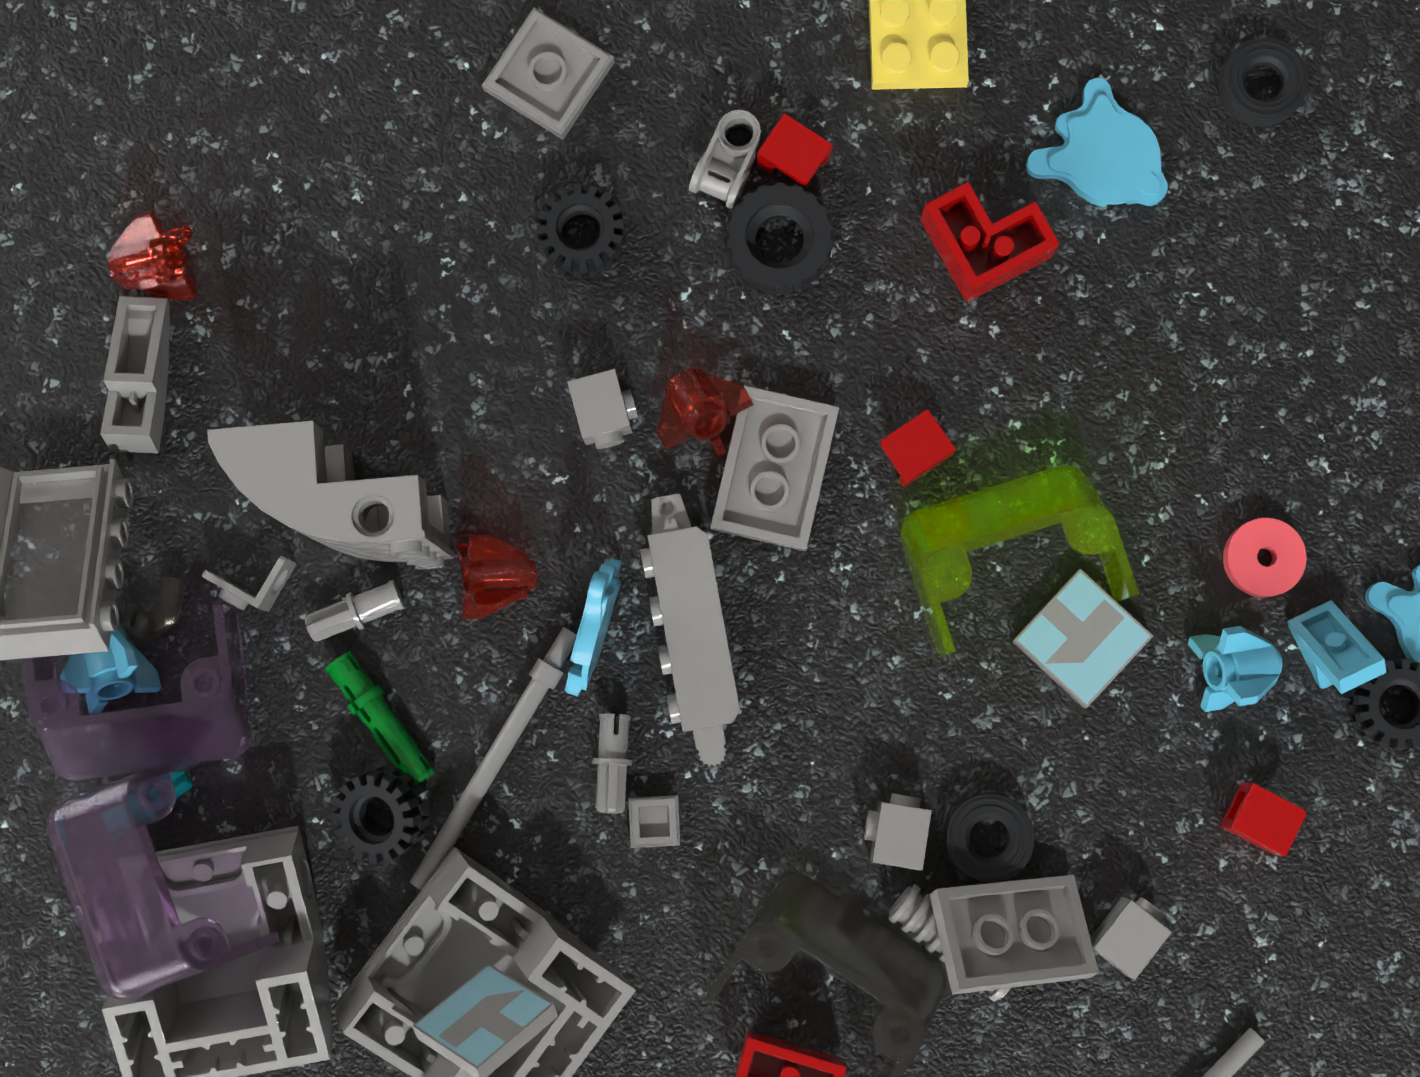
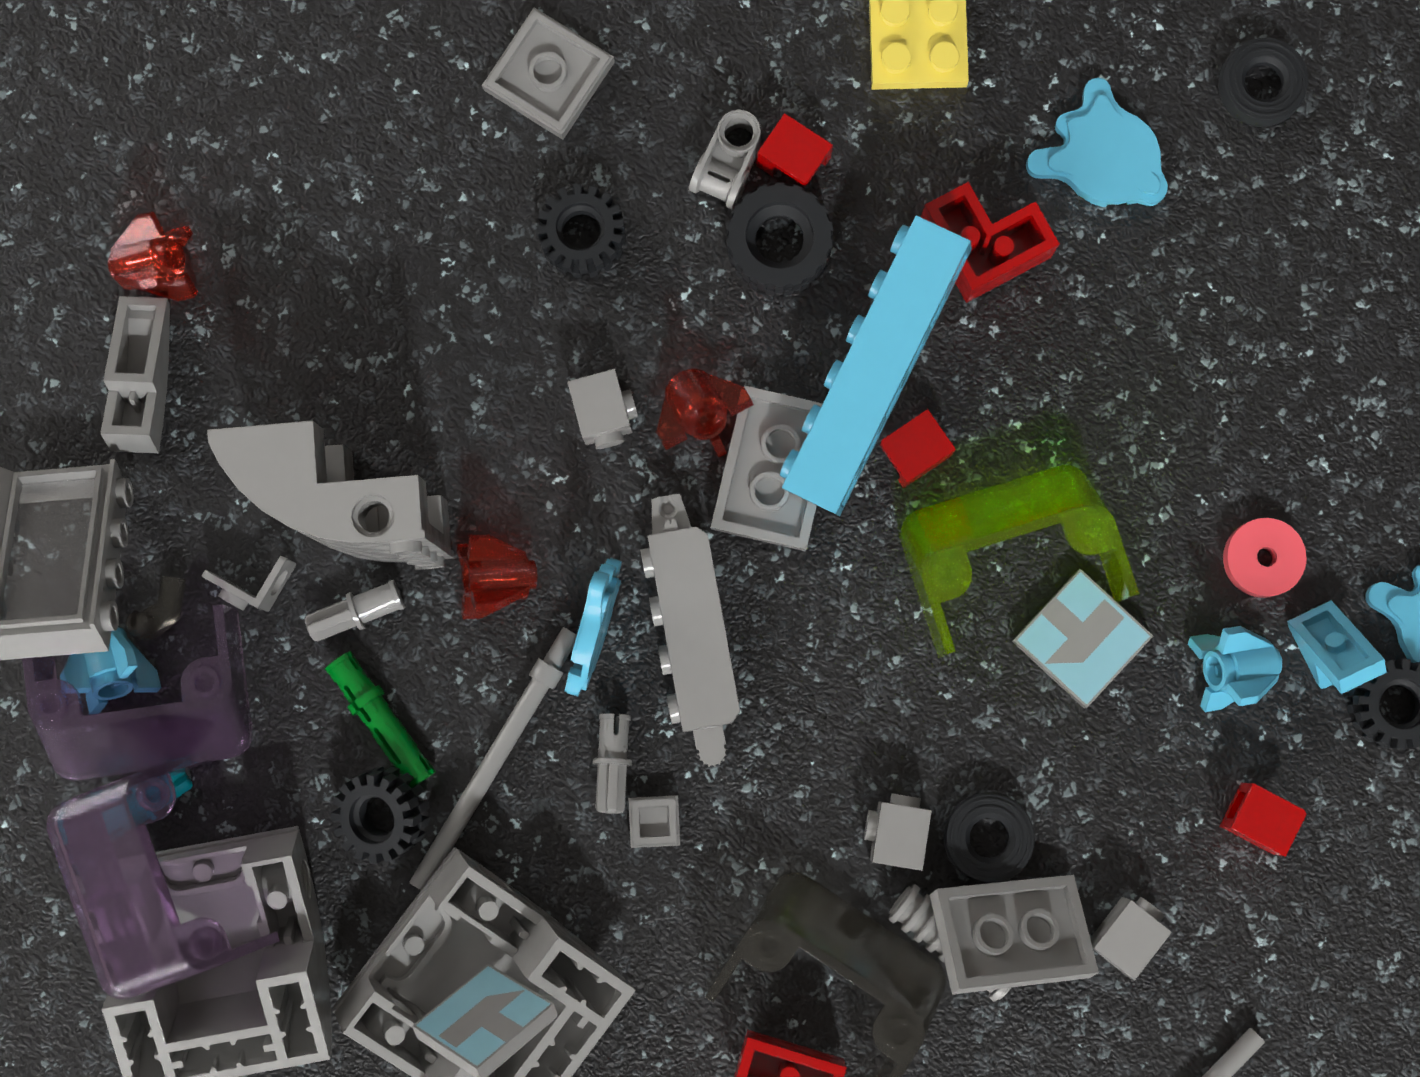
(877, 364): none -> medium azure brick

